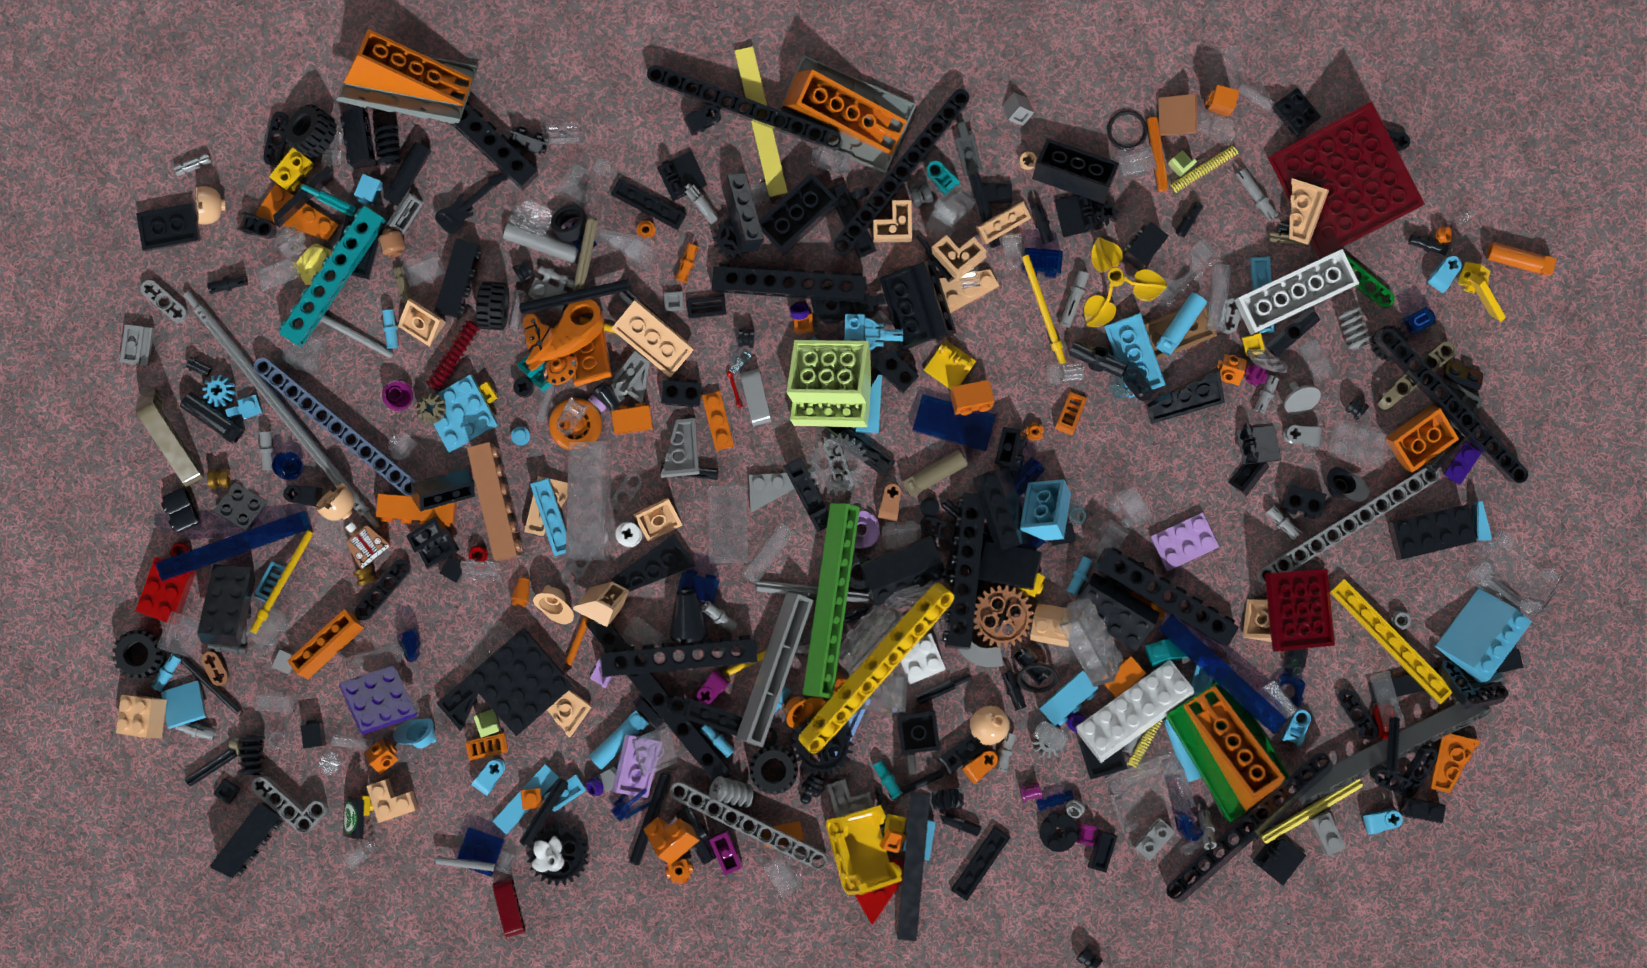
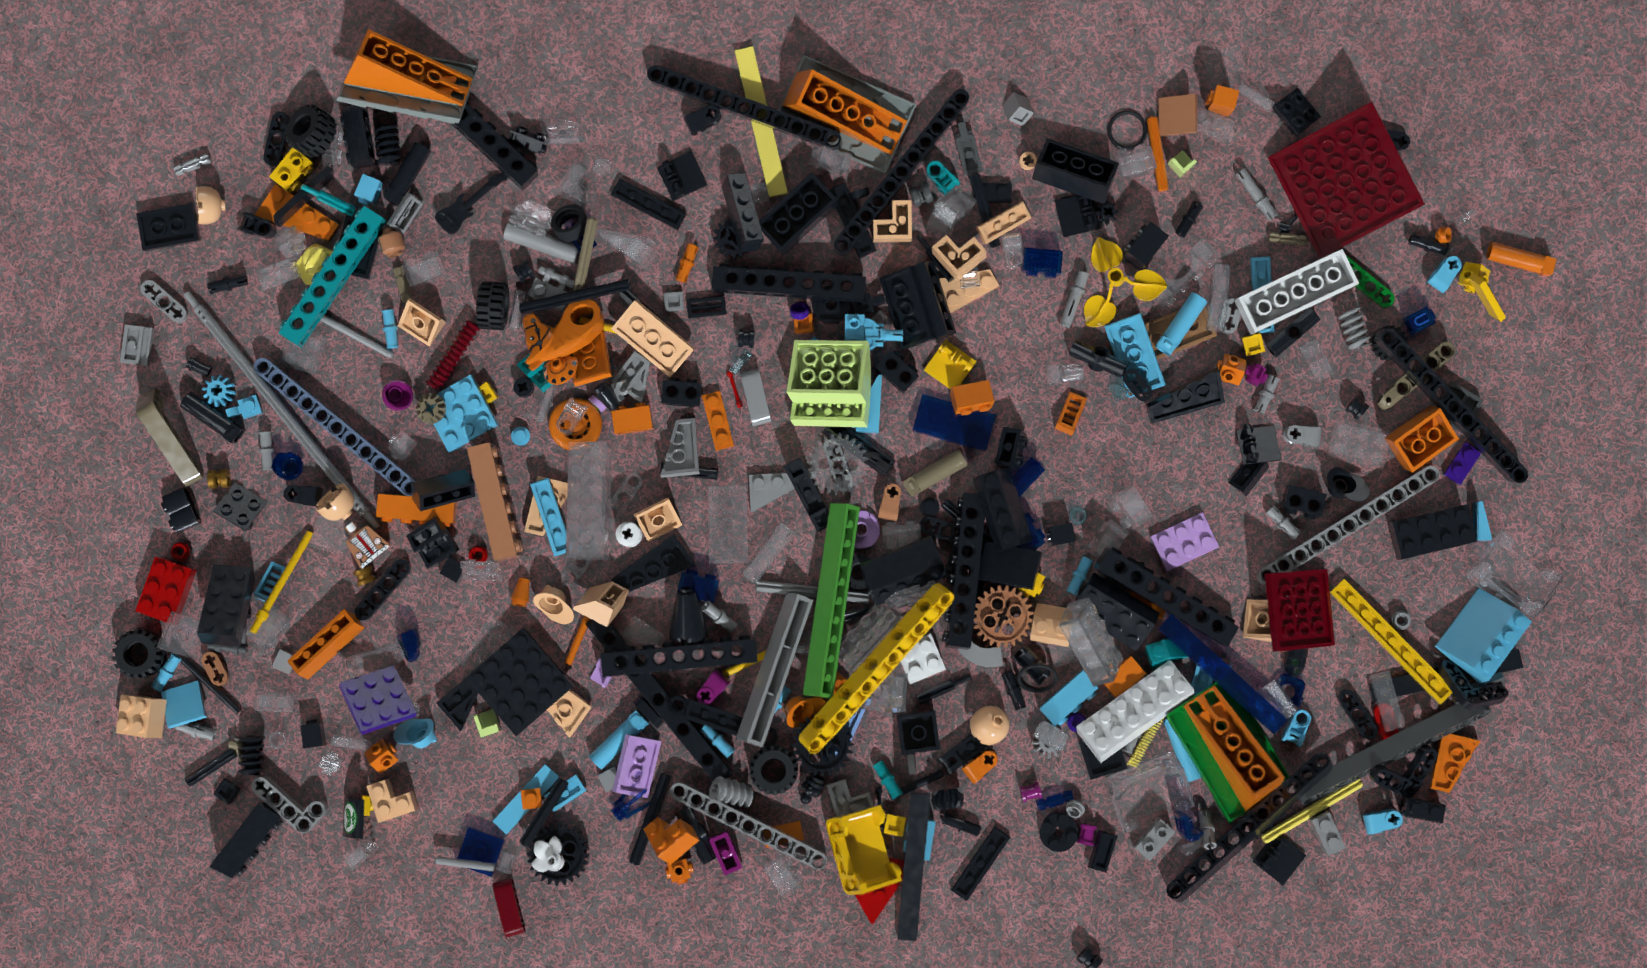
(233, 546): clear blue tile -> none
(457, 279): black brick -> none
(470, 752): orange slope -> none
(487, 777): medium azure piece -> none
(595, 786): dark purple plate -> none
(641, 225): orange plate -> none
(654, 750): clear tile -> none
(701, 203): light grey piece -> none
(892, 840): orange plate -> none
(1006, 752): light grey pin -> none
(1034, 436): orange plate -> none
(1042, 224): black pin -> none
(1046, 509): medium azure slope -> none
(1056, 344): yellow bar -> none
(1204, 171): light yellow piece -> none
(1263, 360): clear slope -> none
(1301, 398): light grey shield -> none
(1306, 207): light nougat wing -> none
(1393, 744): black axle -> none
(1435, 463): black axle -> none
(1463, 375): black plate -> none

